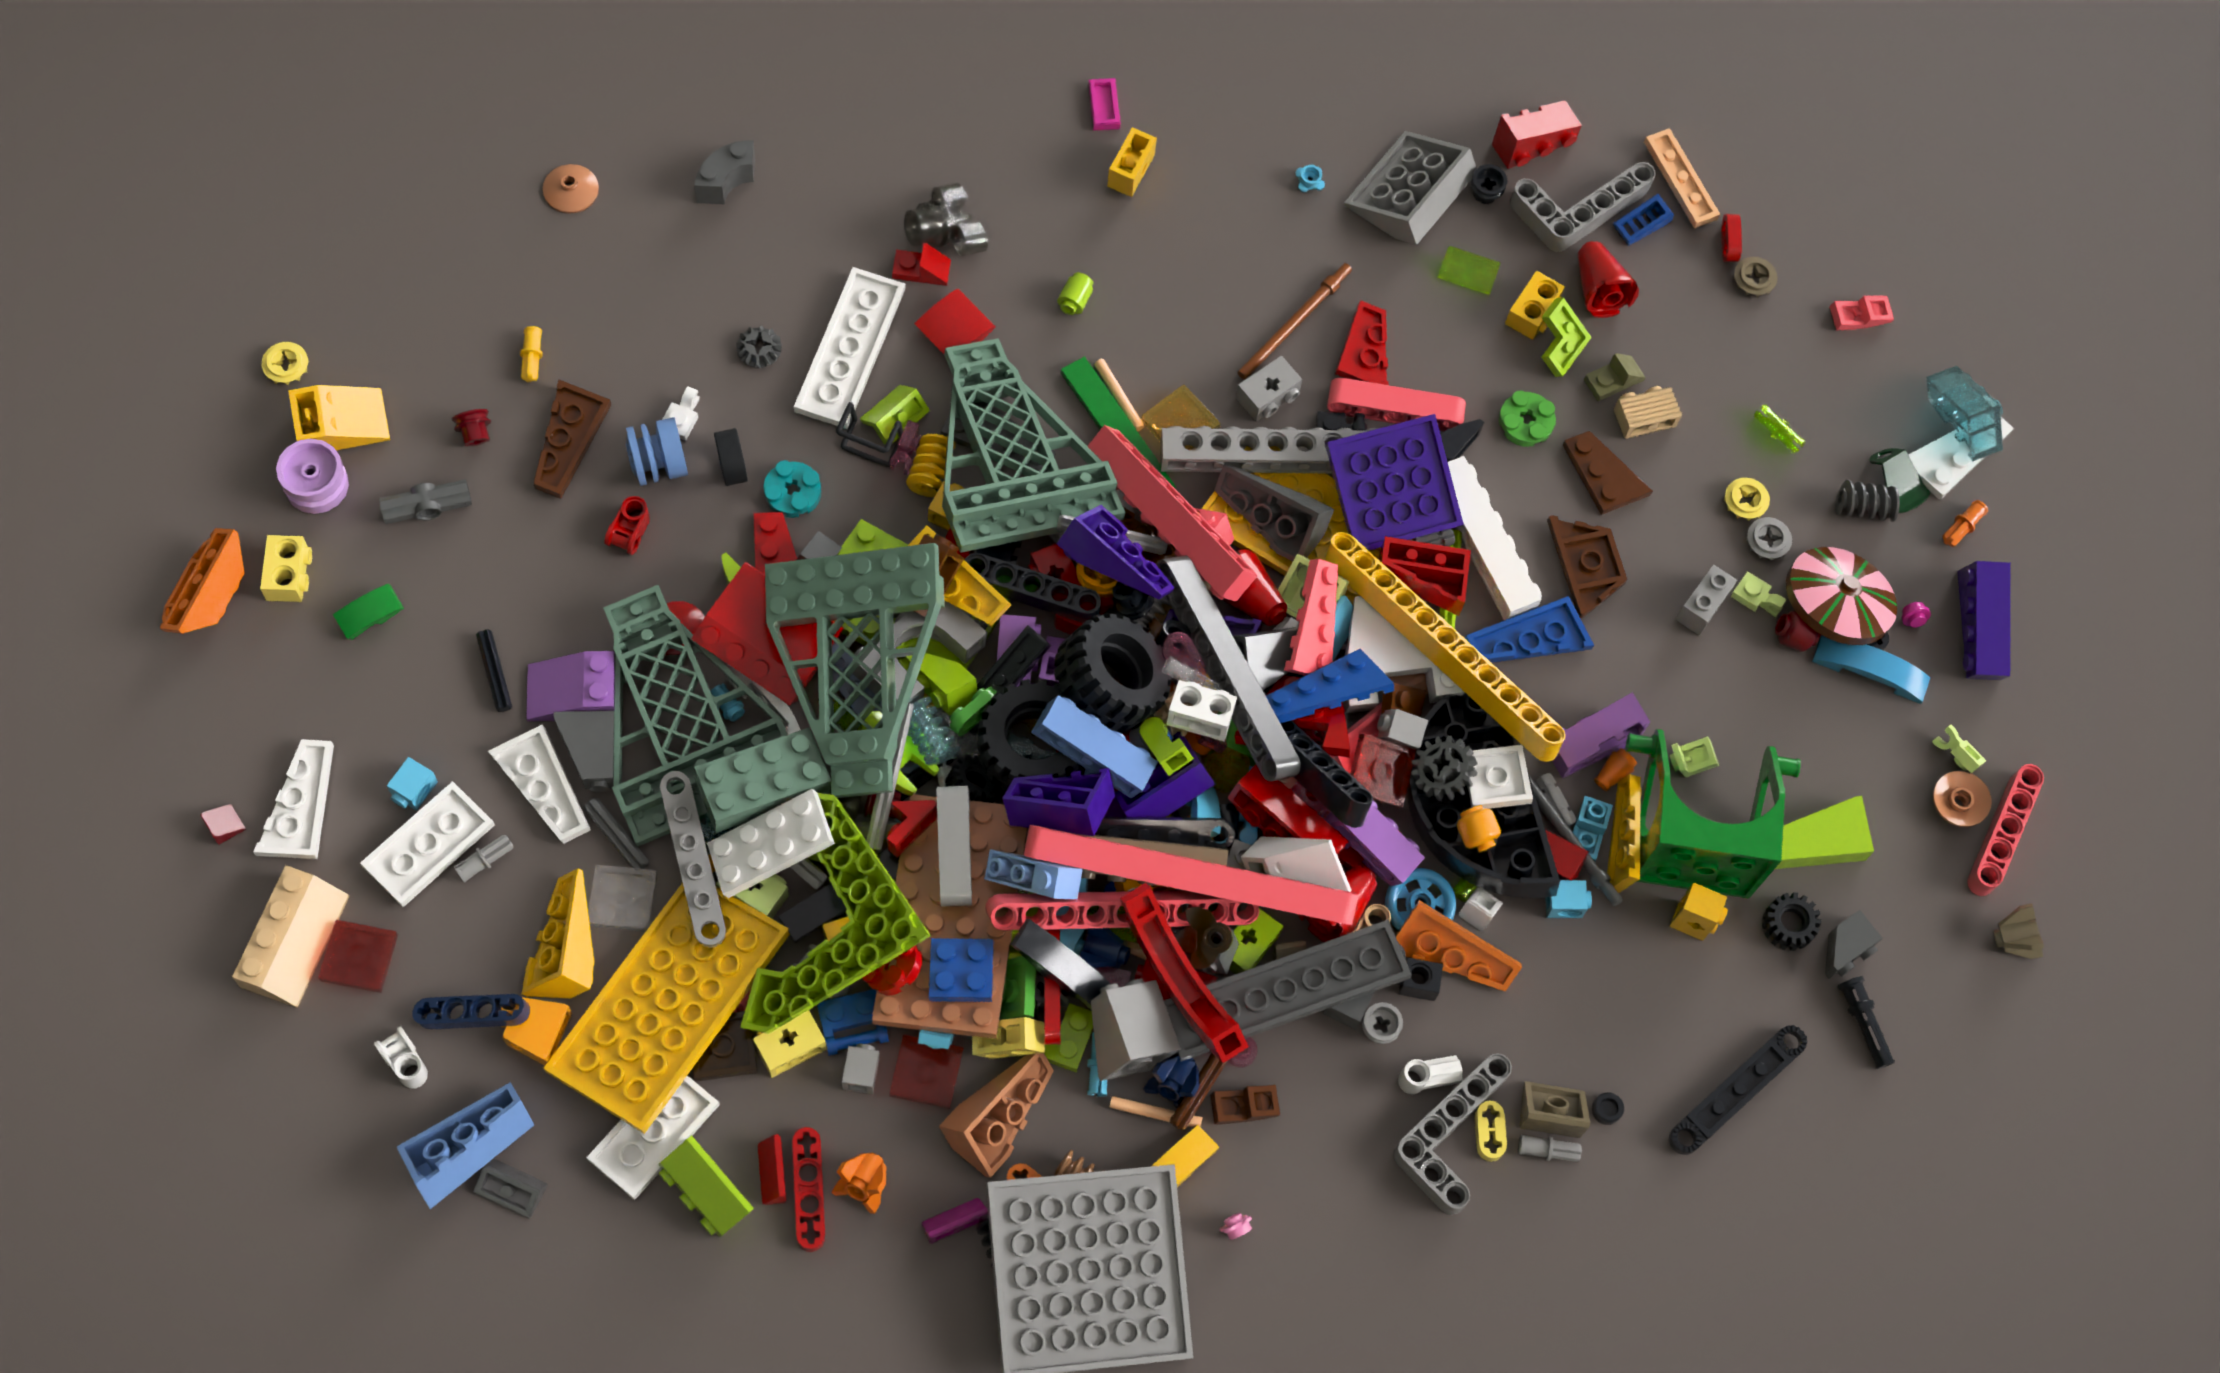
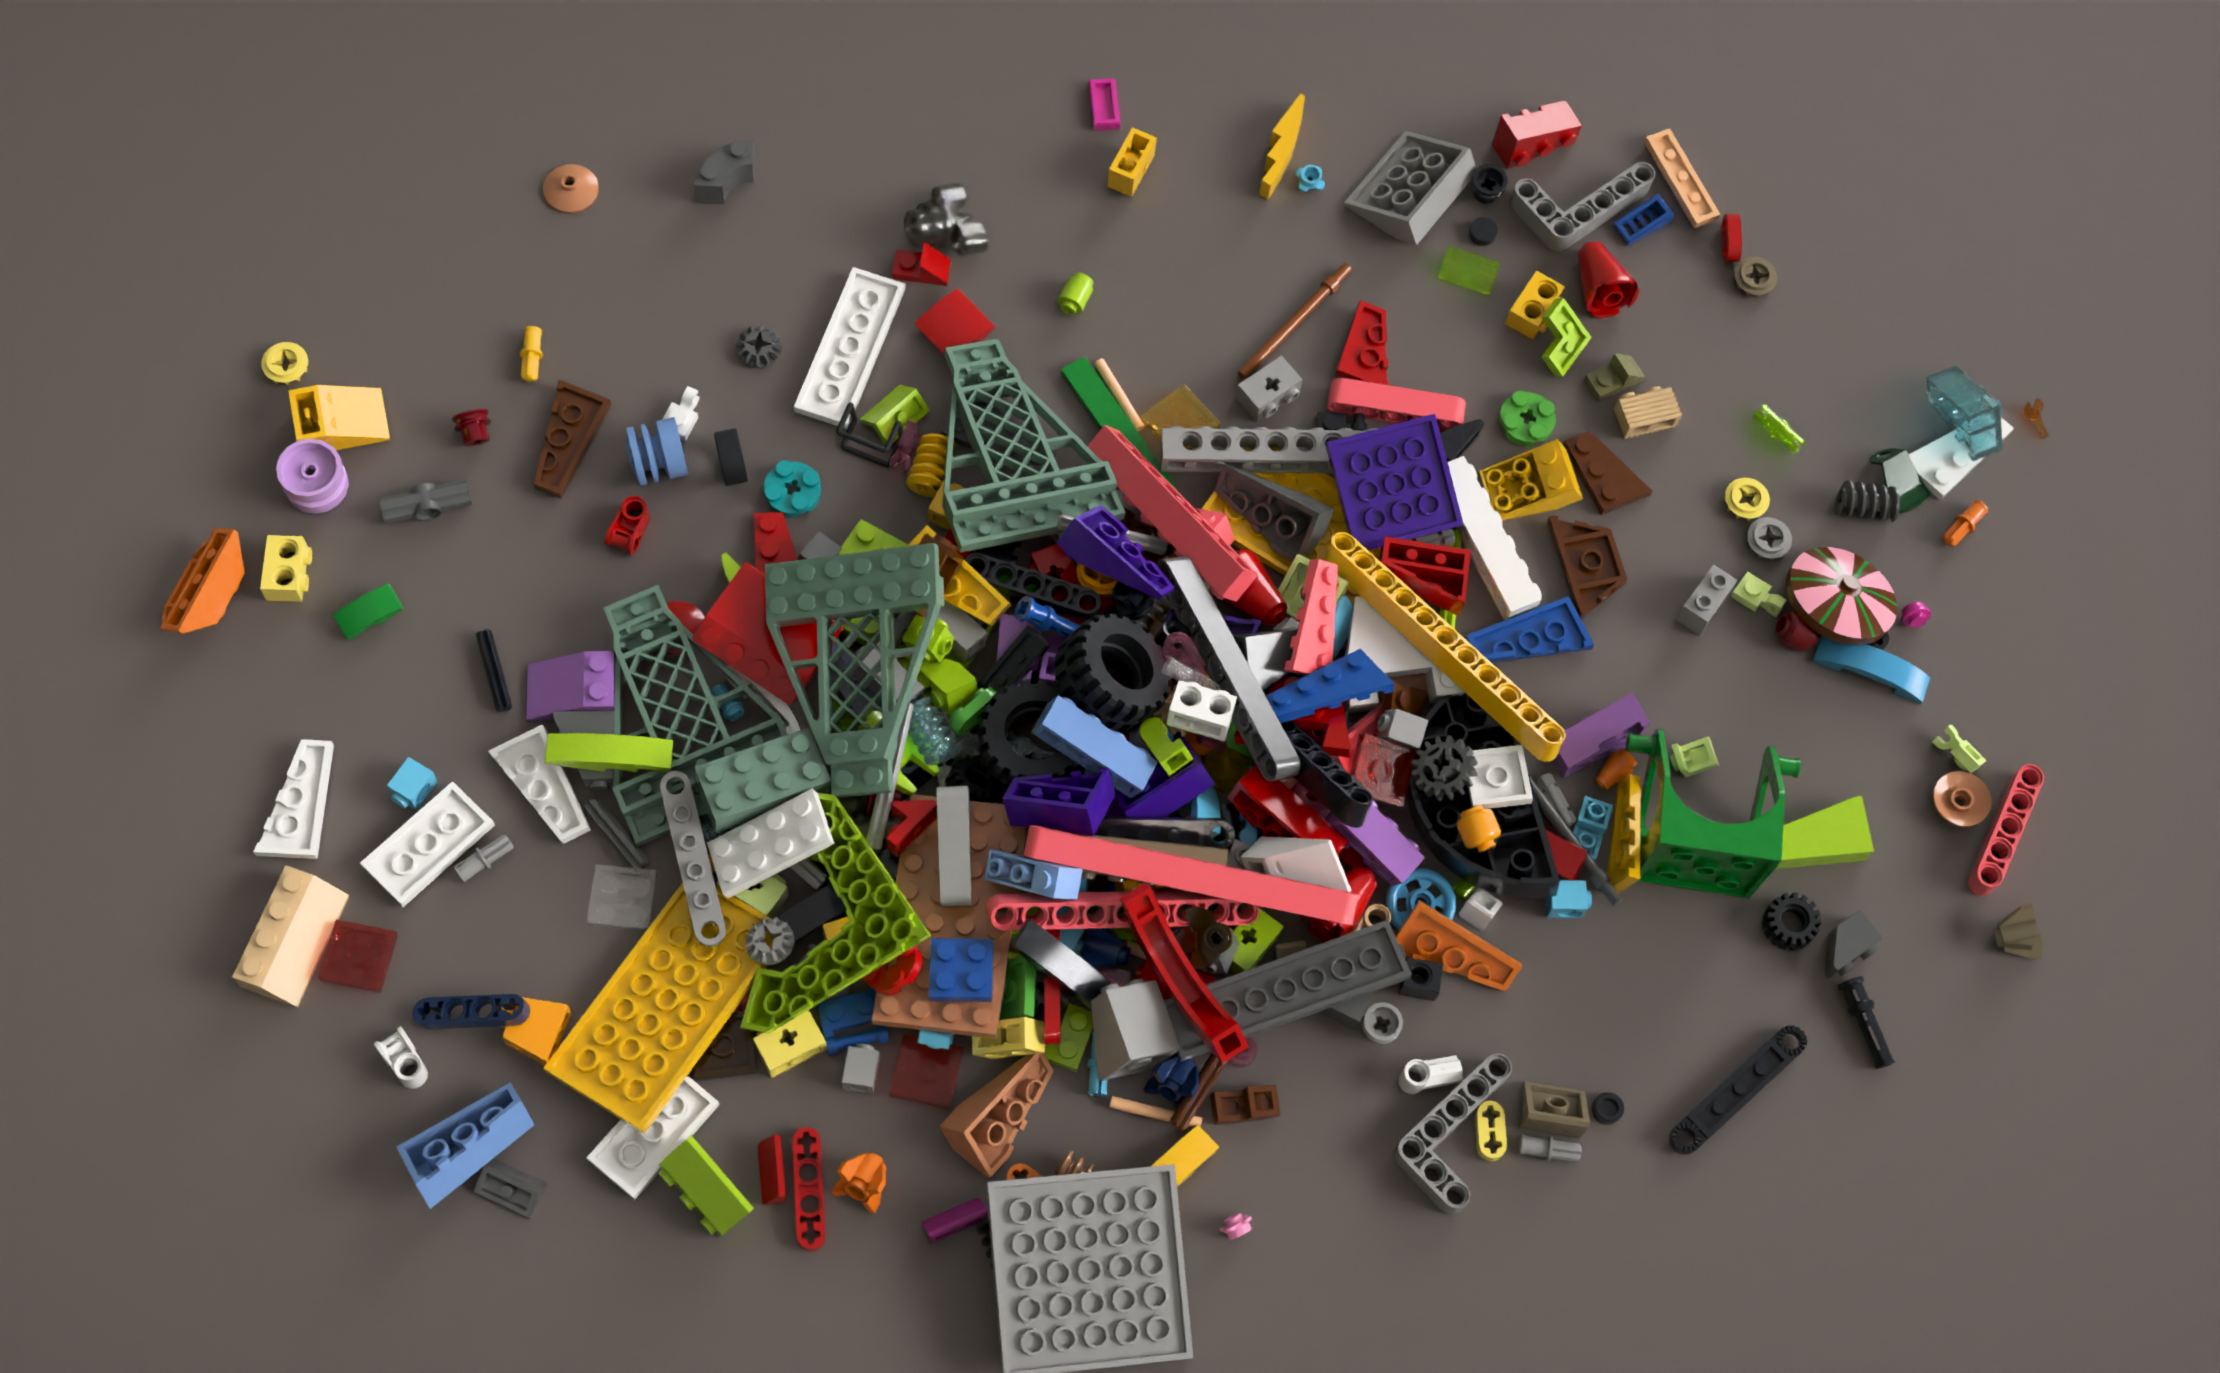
(223, 823): slope -> none
(565, 950): yellow wedge -> none
(608, 751): none -> lime slope
(781, 945): none -> light grey gear
(940, 641): none -> lime brick
(1043, 617): none -> blue pin
(1282, 143): none -> yellow slope
(1483, 231): none -> black tile
(1532, 482): none -> yellow slope
(1699, 912): yellow brick -> none
(1861, 314): coral slope -> none
(1986, 619): dark purple wedge -> none
(2034, 414): none -> clear orange hand

